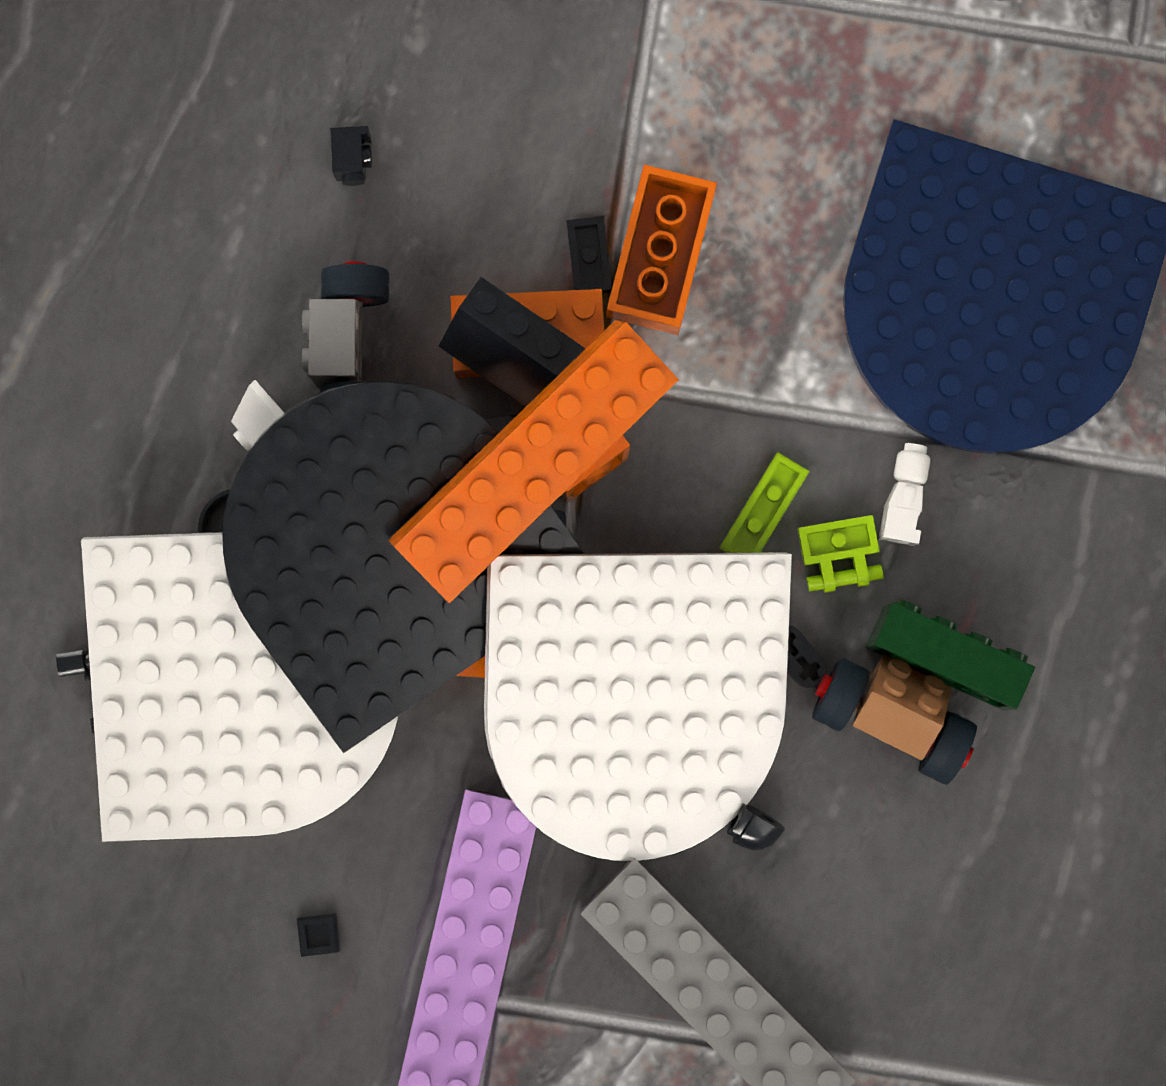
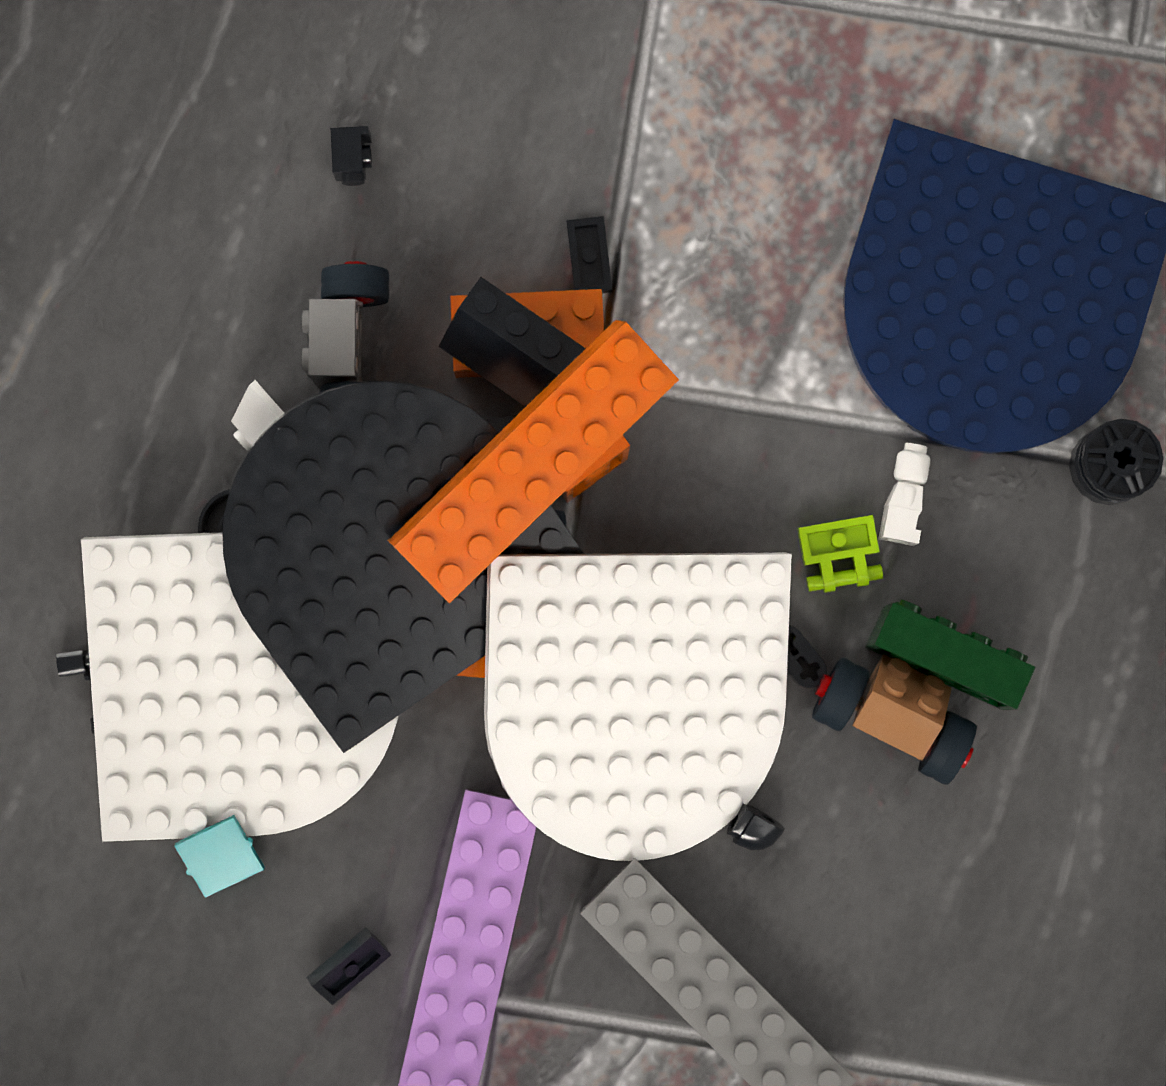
(219, 856): none -> piece
(318, 934): black tile -> none
(348, 966): none -> black plate
(661, 249): orange brick -> none
(765, 506): lime tile -> none
(1096, 470): none -> black wheel

